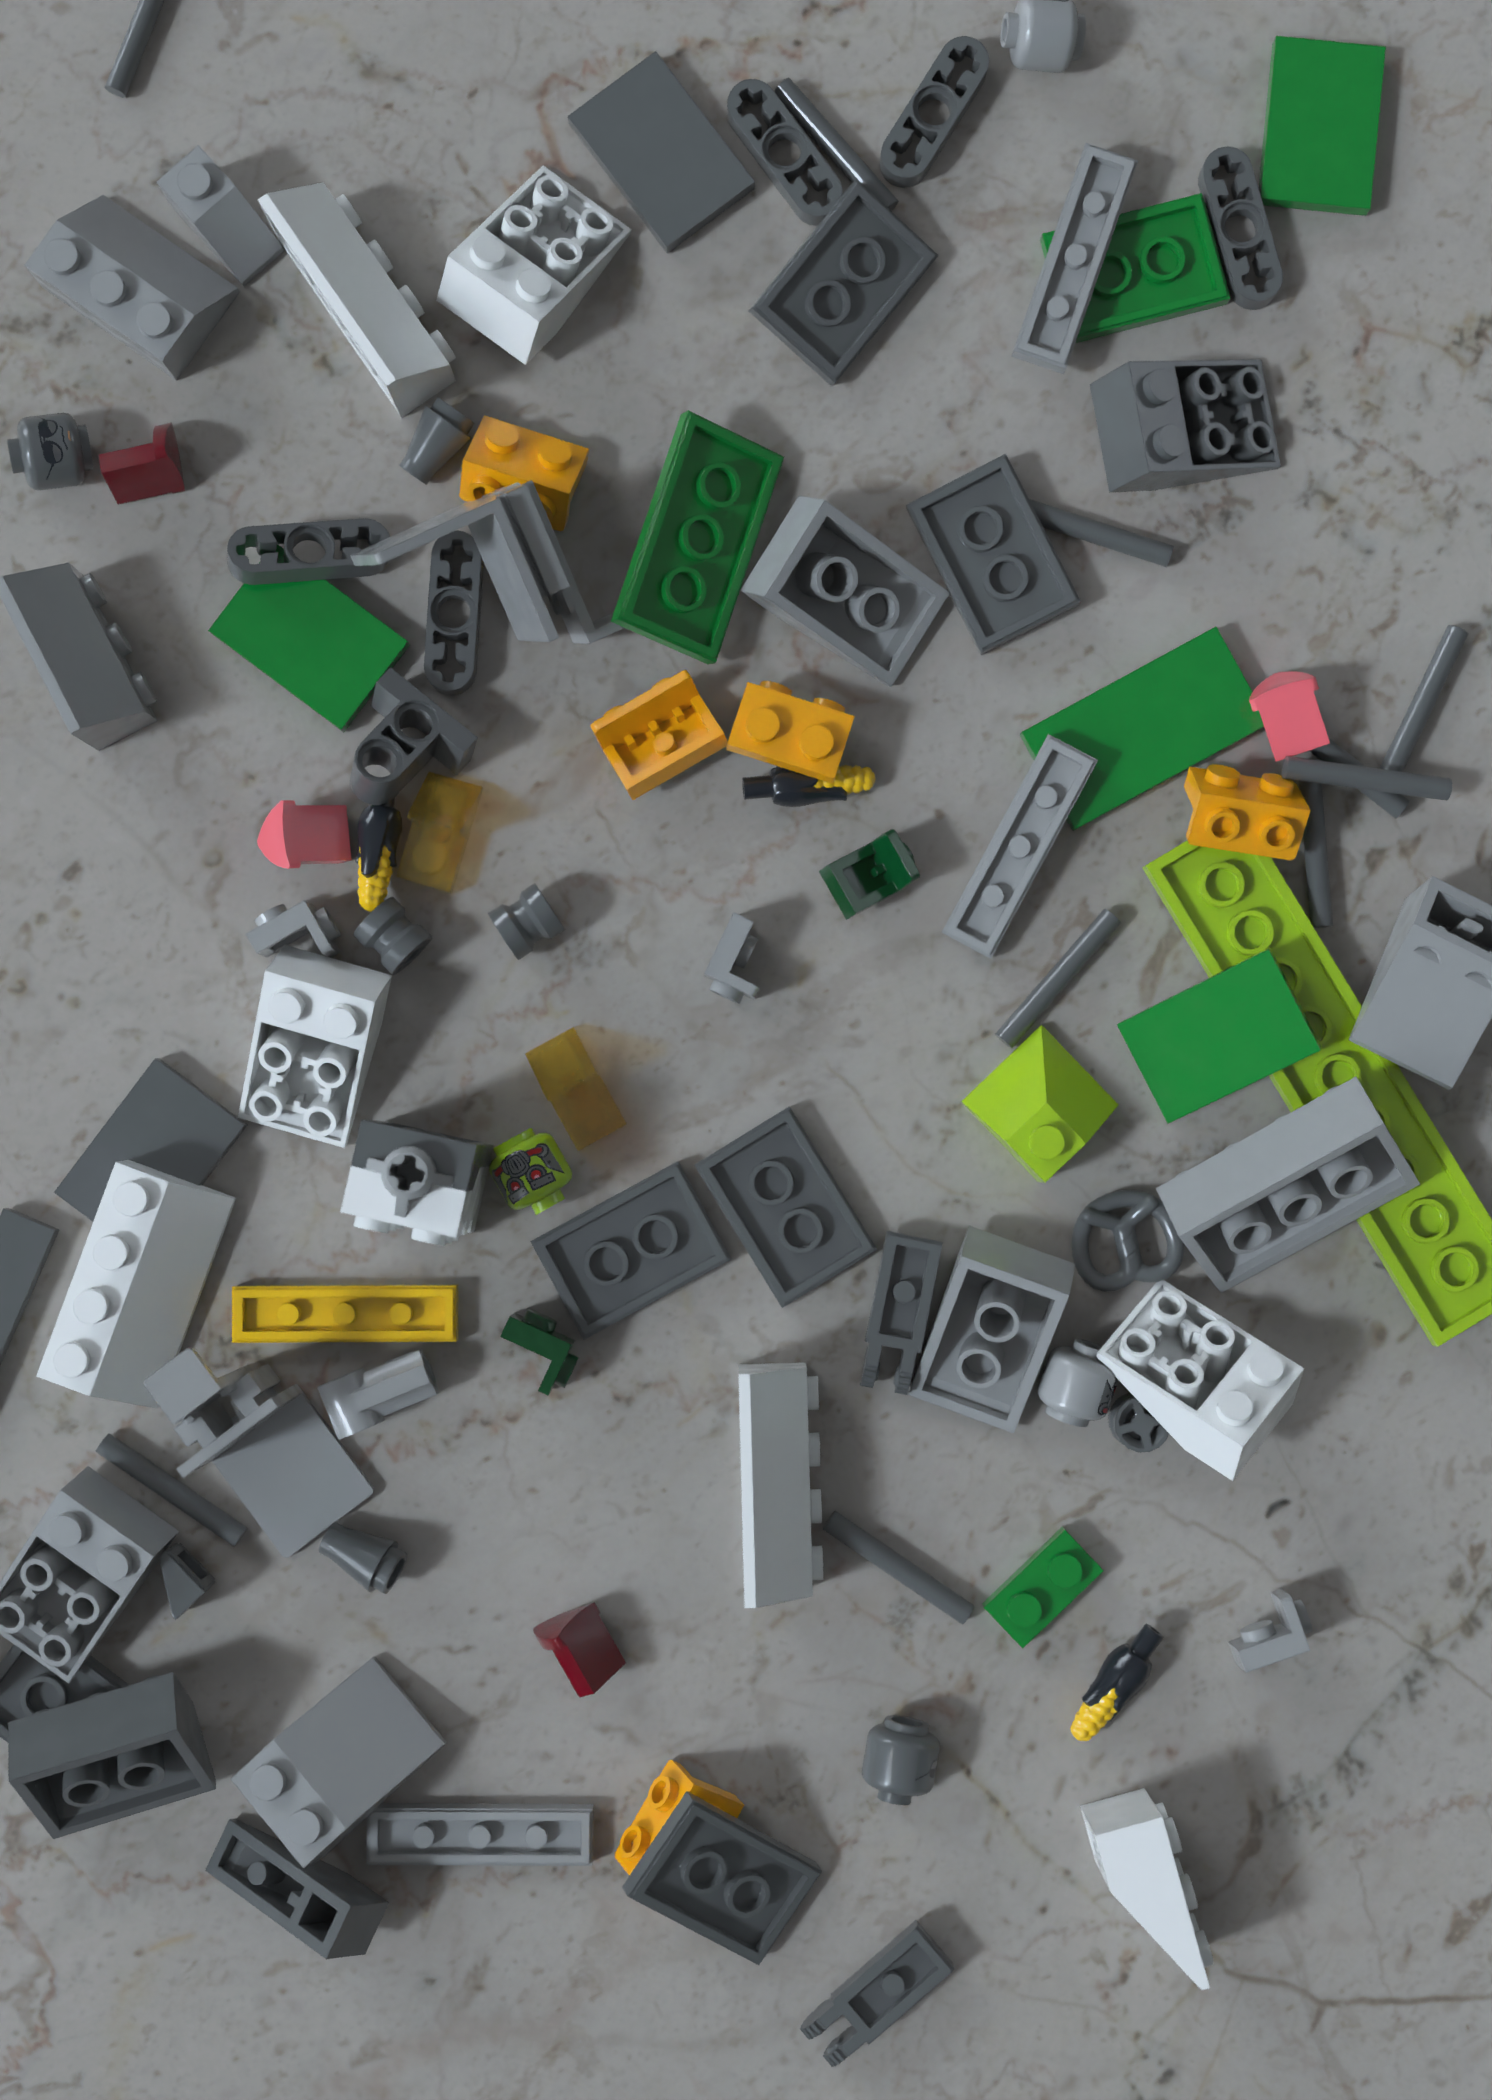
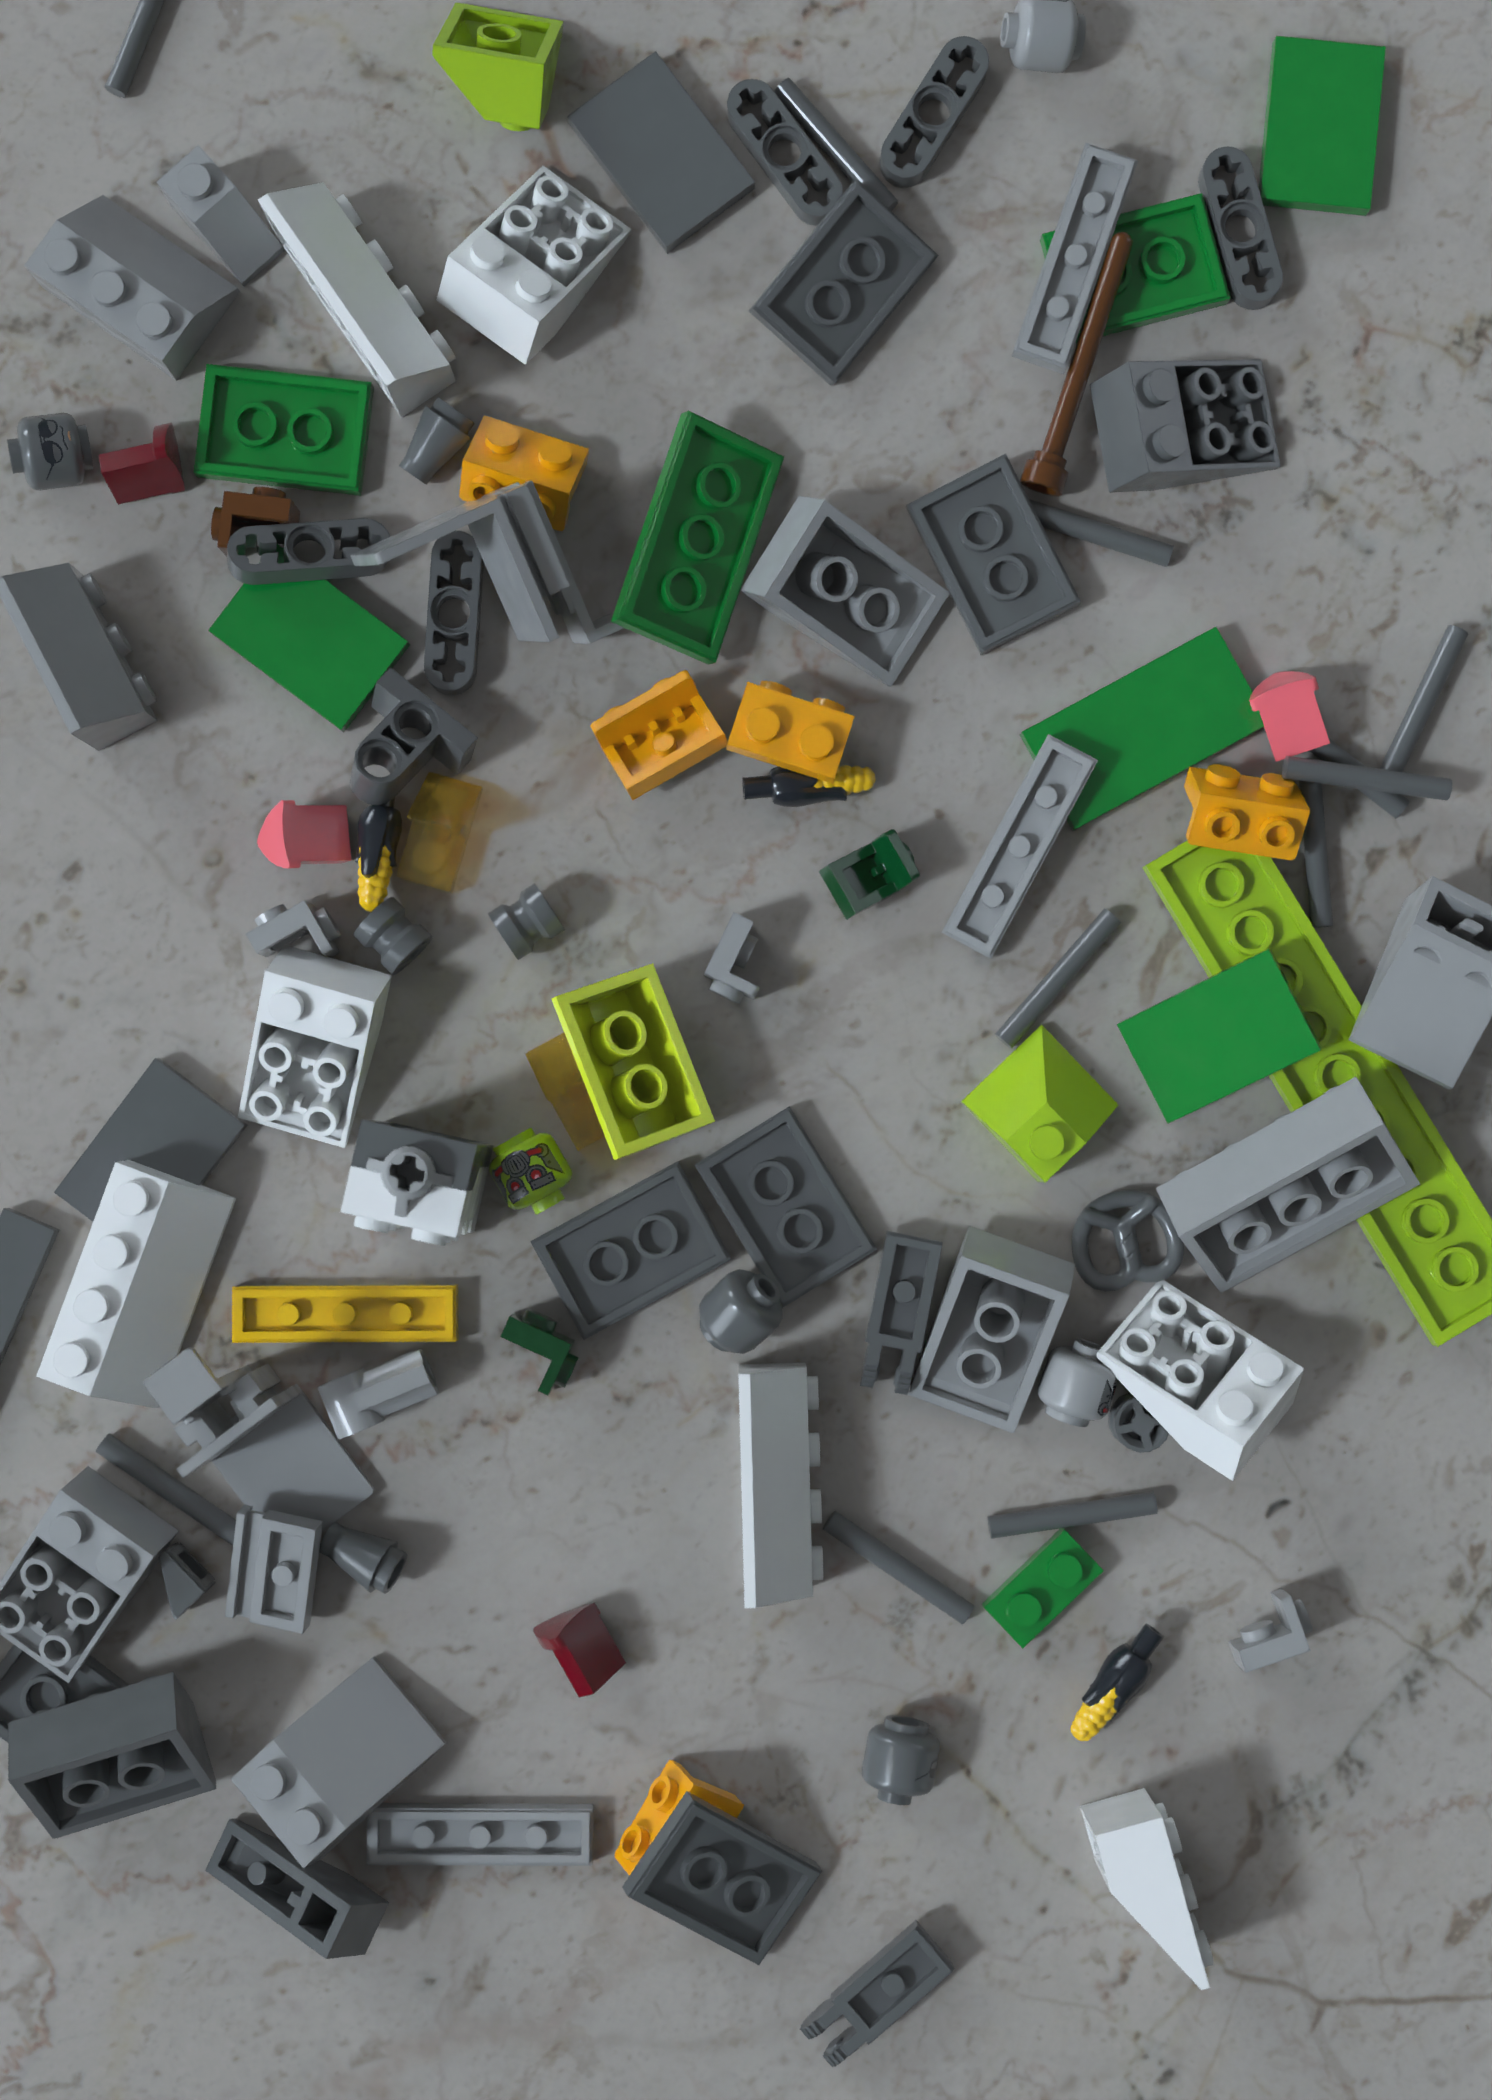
(242, 510): none -> reddish brown bracket
(274, 1568): none -> light grey plate
(283, 429): none -> green tile
(501, 62): none -> lime slope
(633, 1061): none -> neon yellow slope
(740, 1311): none -> dark grey head
(1047, 468): none -> reddish brown piece
(1072, 1515): none -> dark grey bar

